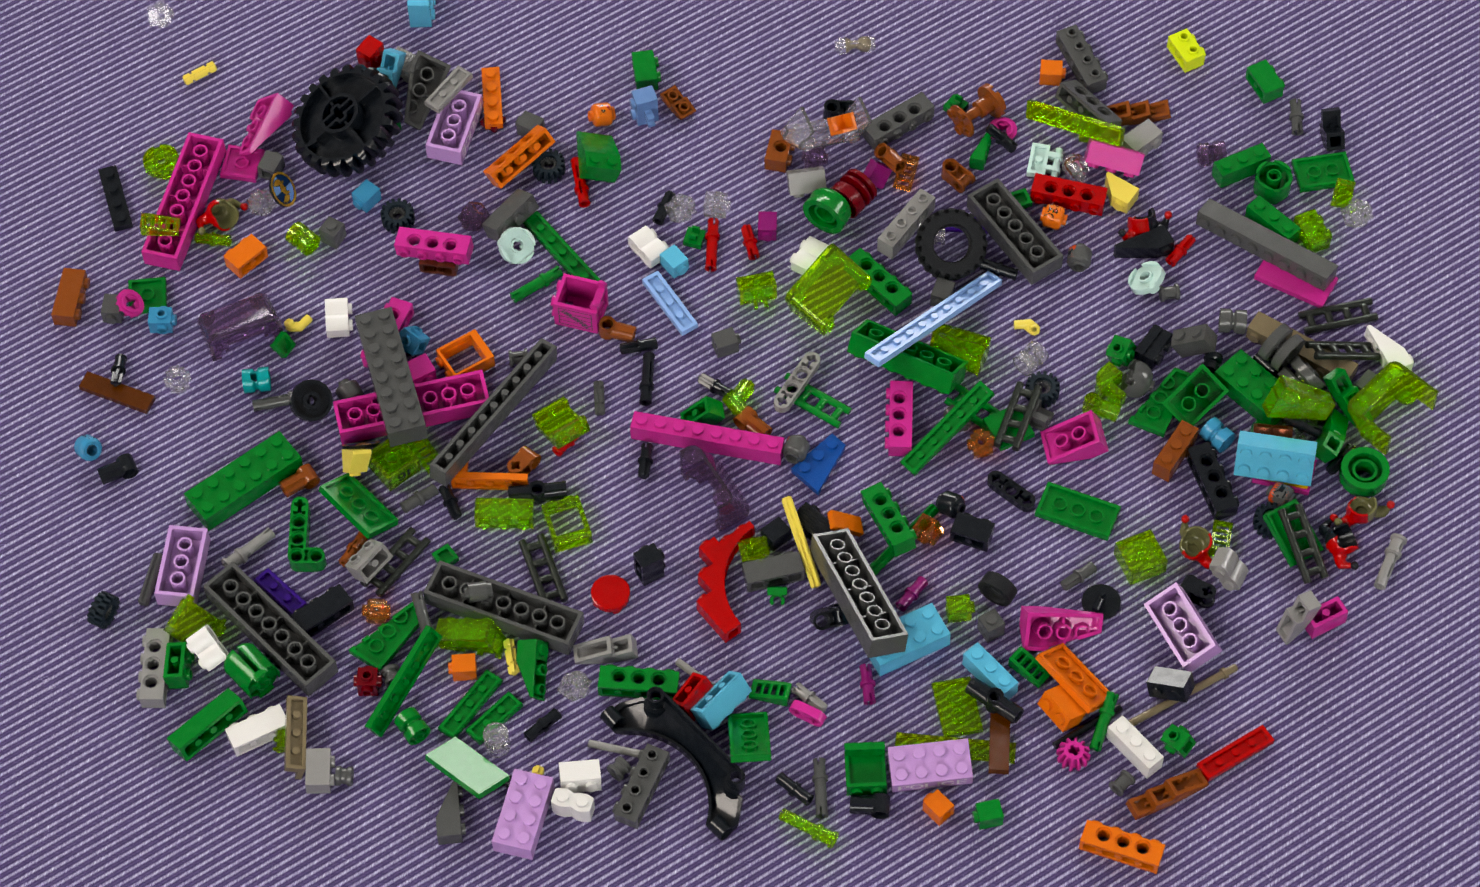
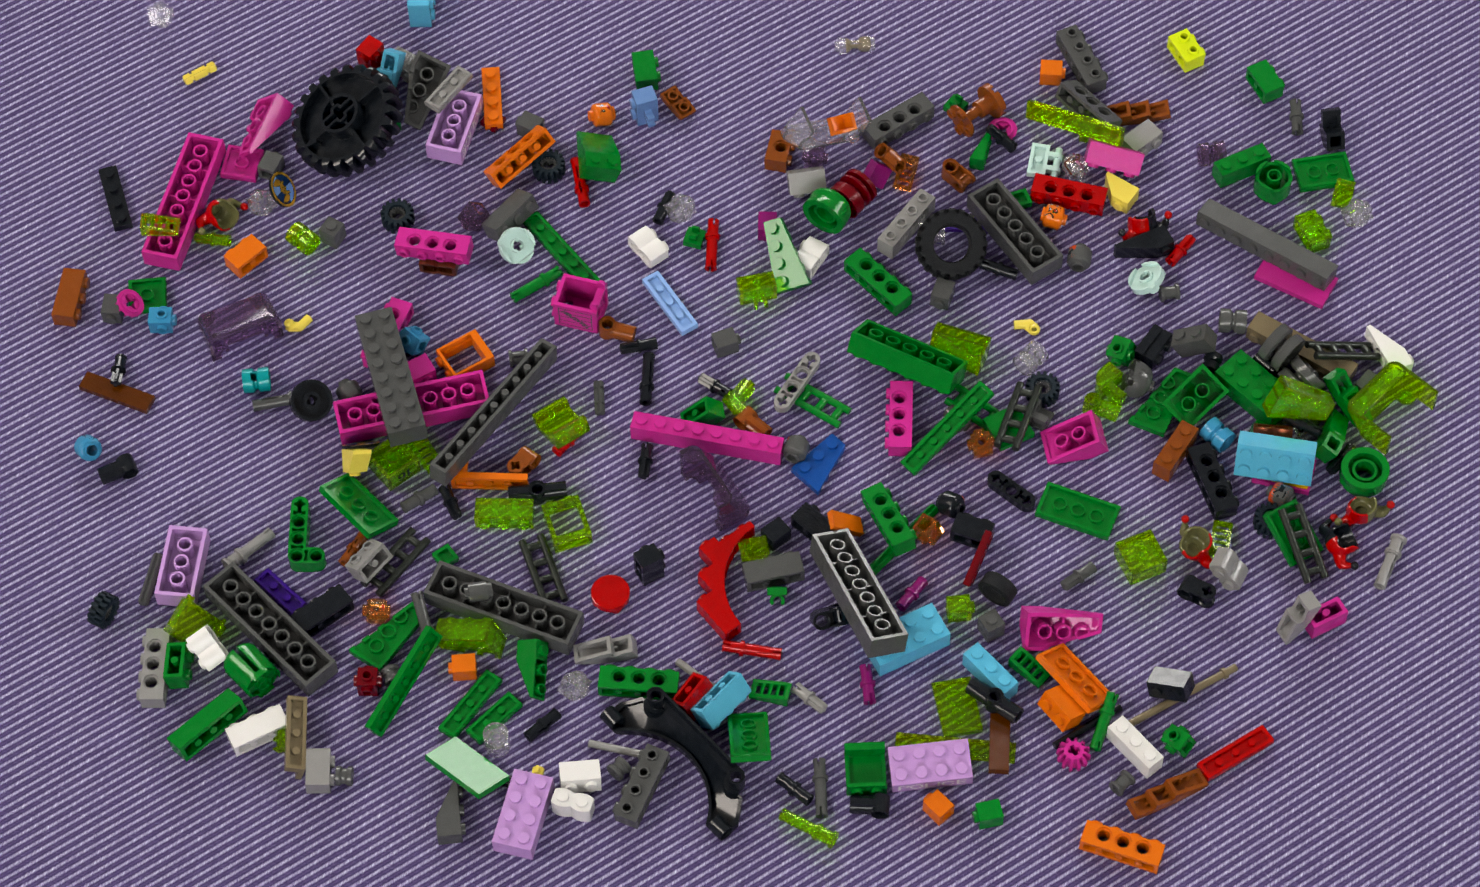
(162, 170): clear neon green plate -> none
(177, 386): clear brick -> none
(243, 480): green brick -> none
(283, 344): green tile -> none
(303, 478): dark orange piece -> none
(337, 317): white brick -> none
(366, 196): dark azure brick -> none
(412, 726): green wheel -> none
(510, 654): light yellow axle -> none
(674, 261): medium azure brick -> none
(716, 204): clear brick -> none
(750, 242): red axle -> none
(751, 649): none -> red pin
(784, 257): none -> wing
(801, 542): light yellow axle -> none
(807, 713): dark pink beam -> none
(826, 288): clear neon green windscreen -> none
(835, 107): black piece -> none
(932, 319): light blue plate -> none
(978, 558): none -> dark red tile
(1101, 599): black shield -> none
(1182, 627): lavender brick -> none
(1268, 216): green brick -> none
(1345, 308): pearl dark grey bar -> none

